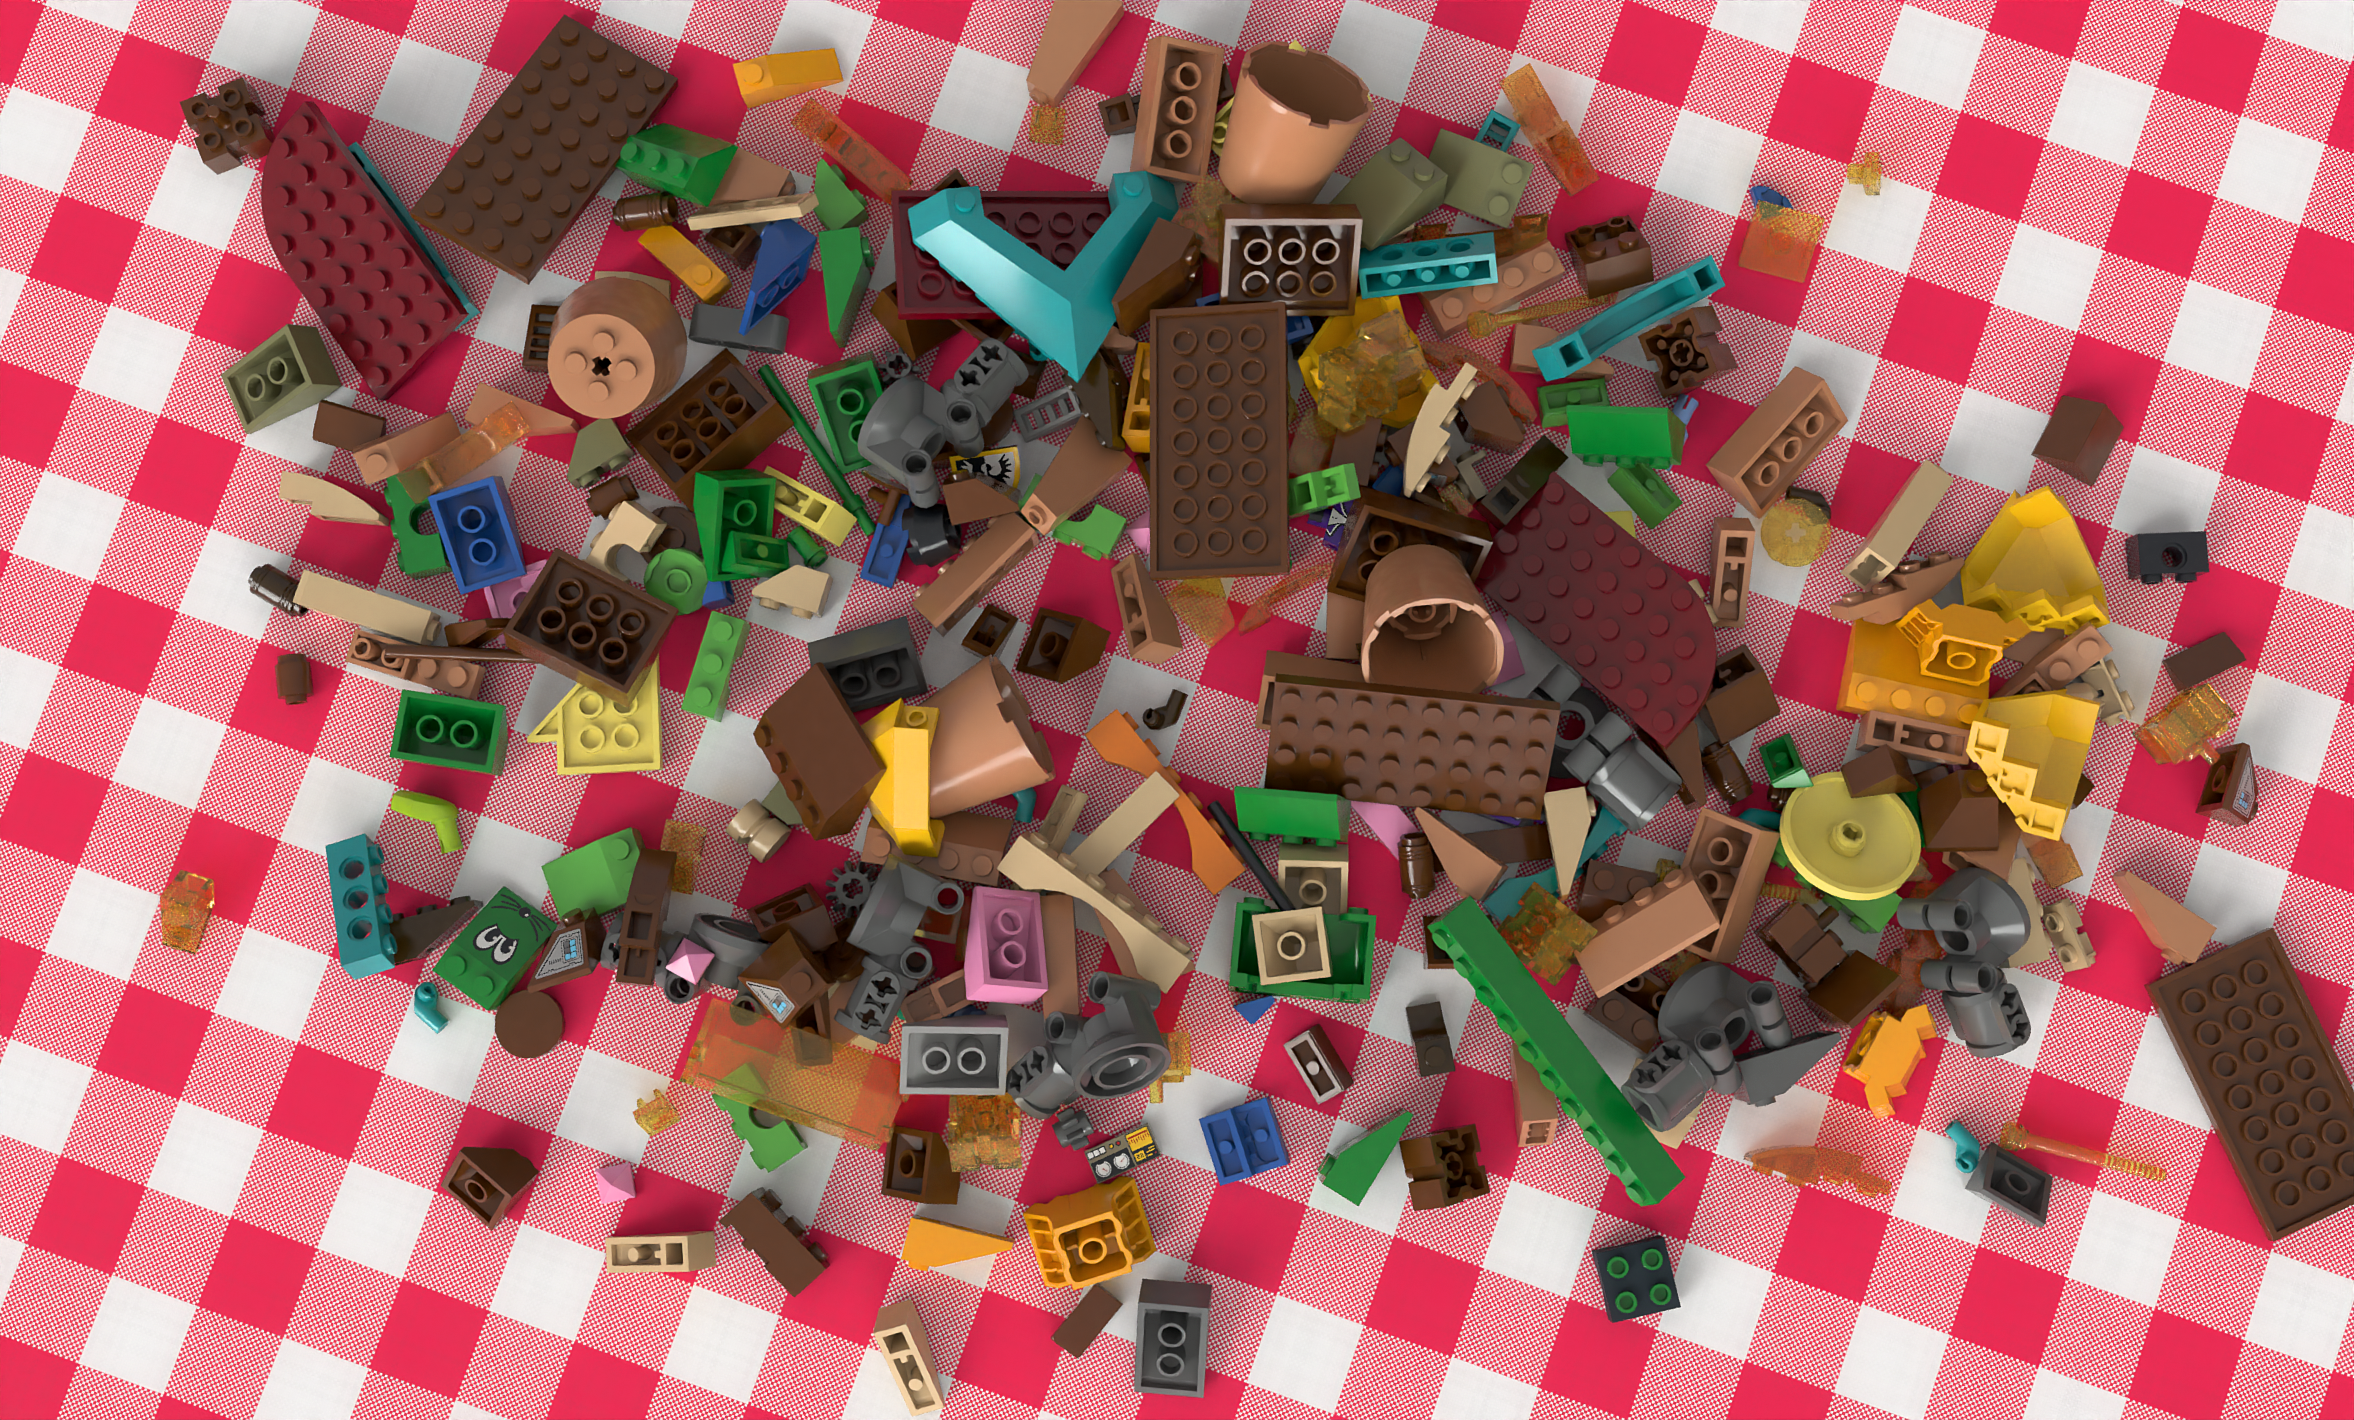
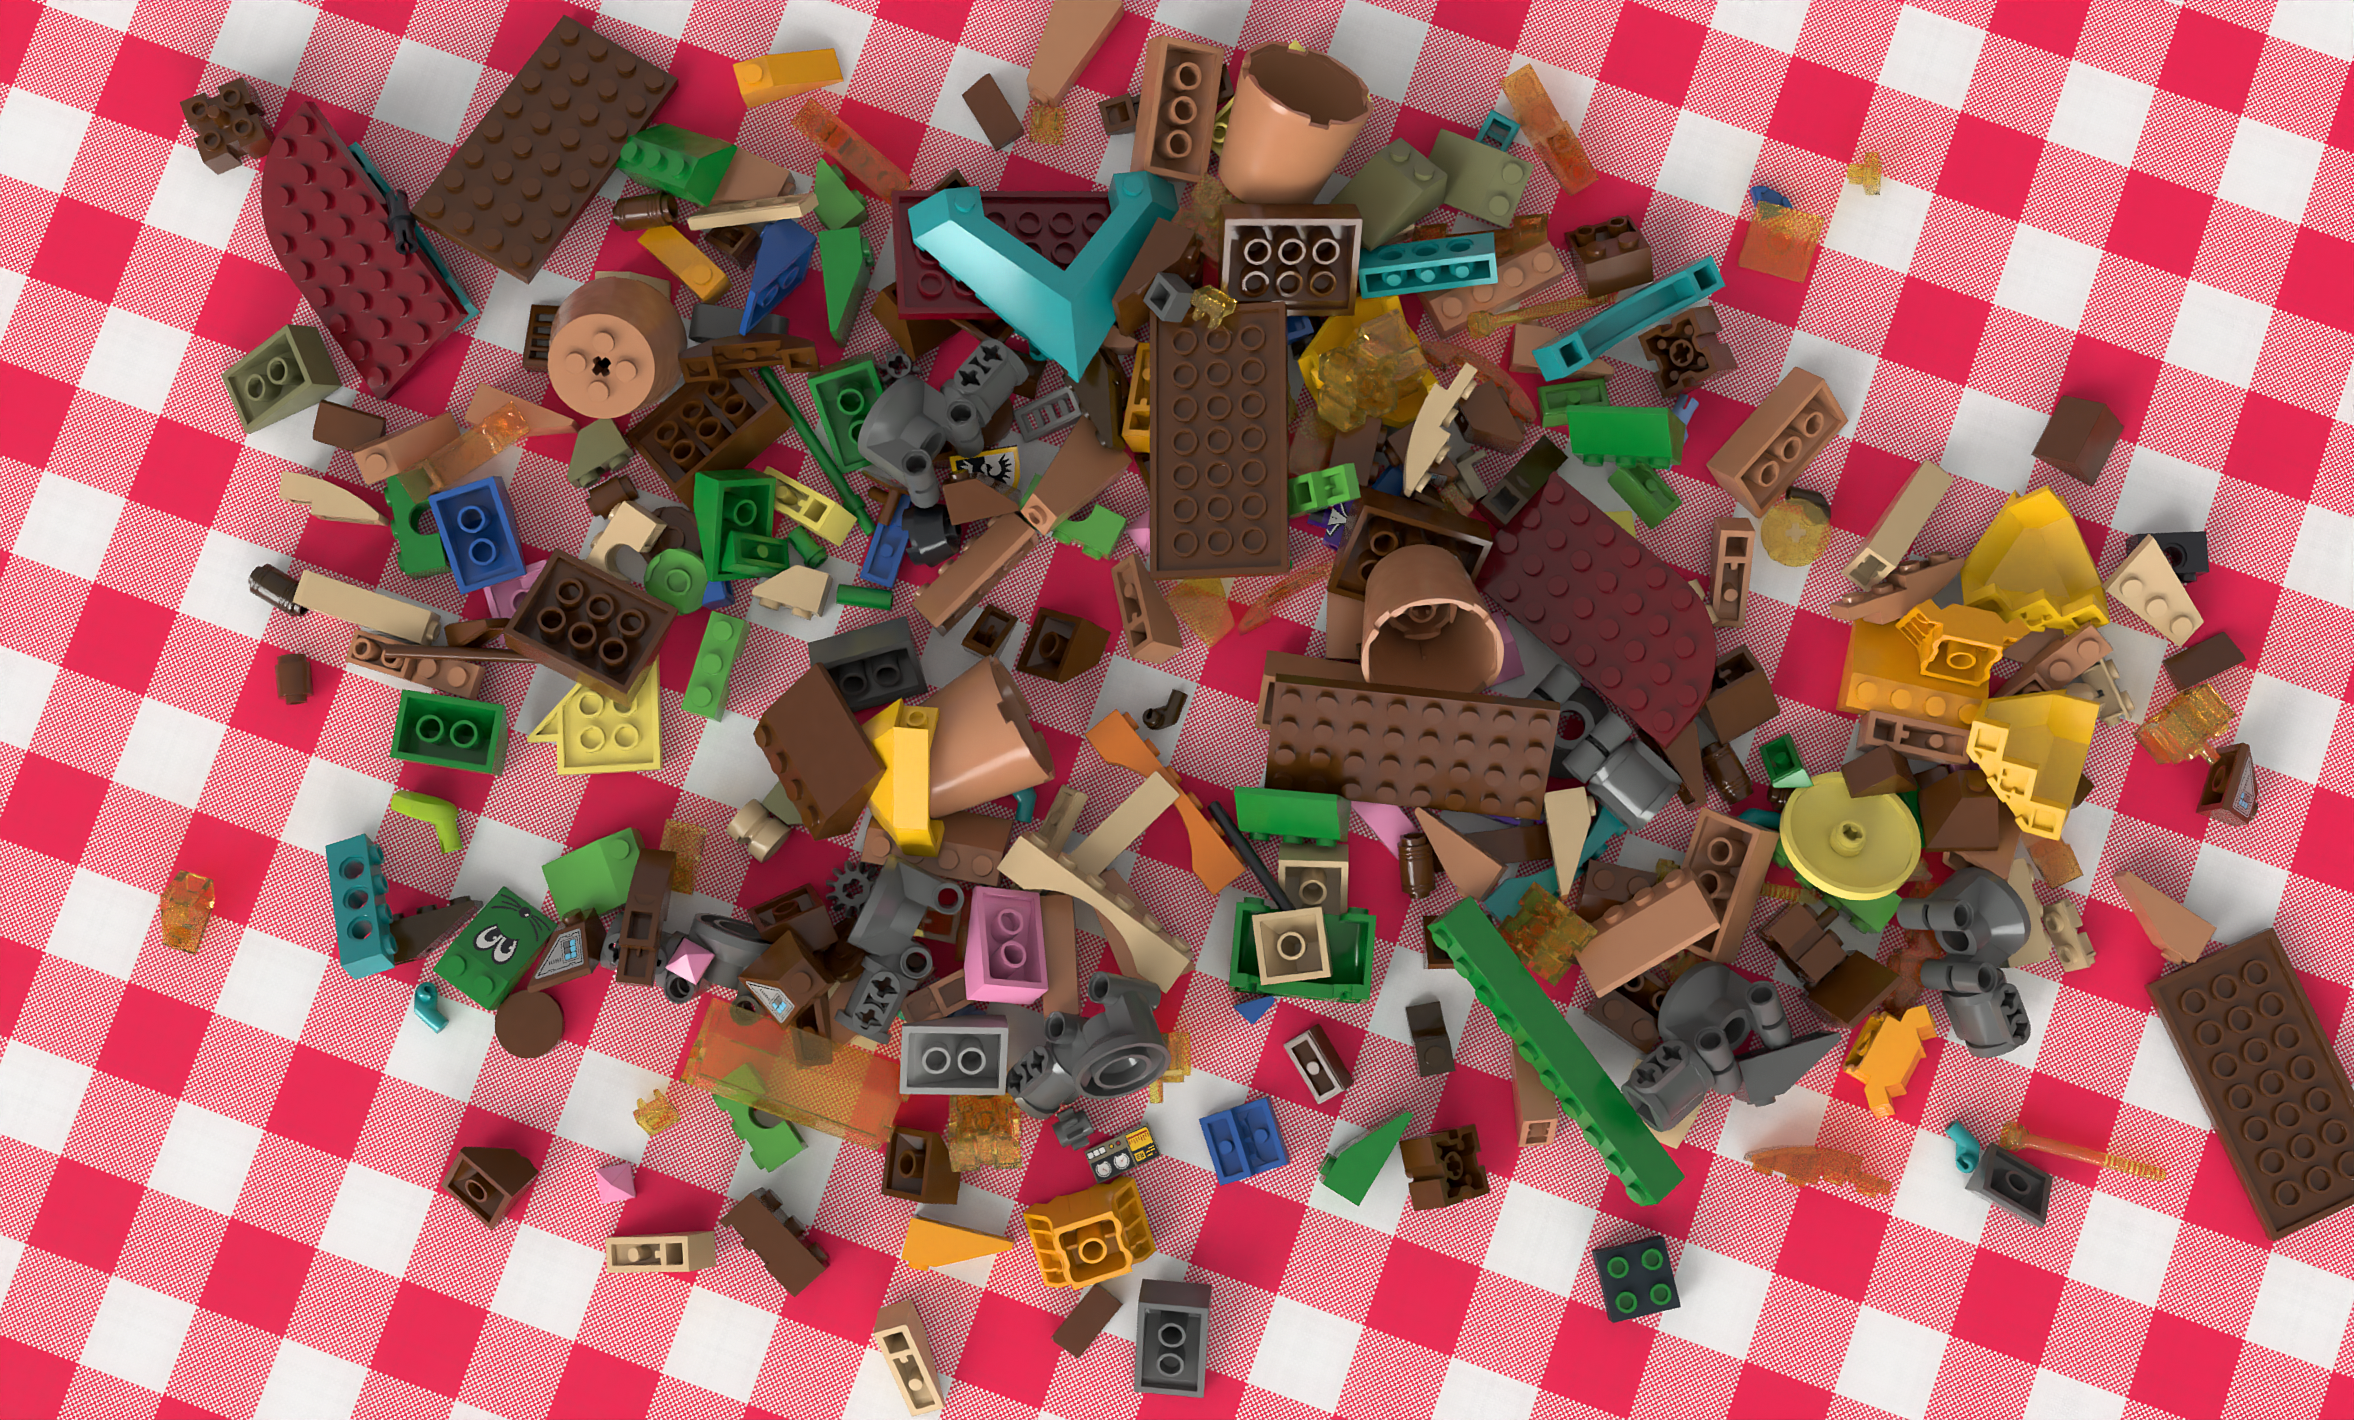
(401, 222): none -> black pin
(748, 351): none -> reddish brown slope
(865, 597): none -> green hinge
(993, 112): none -> reddish brown slope
(1169, 297): none -> dark grey plate
(1212, 302): none -> clear yellow tile
(2154, 592): none -> tan wing

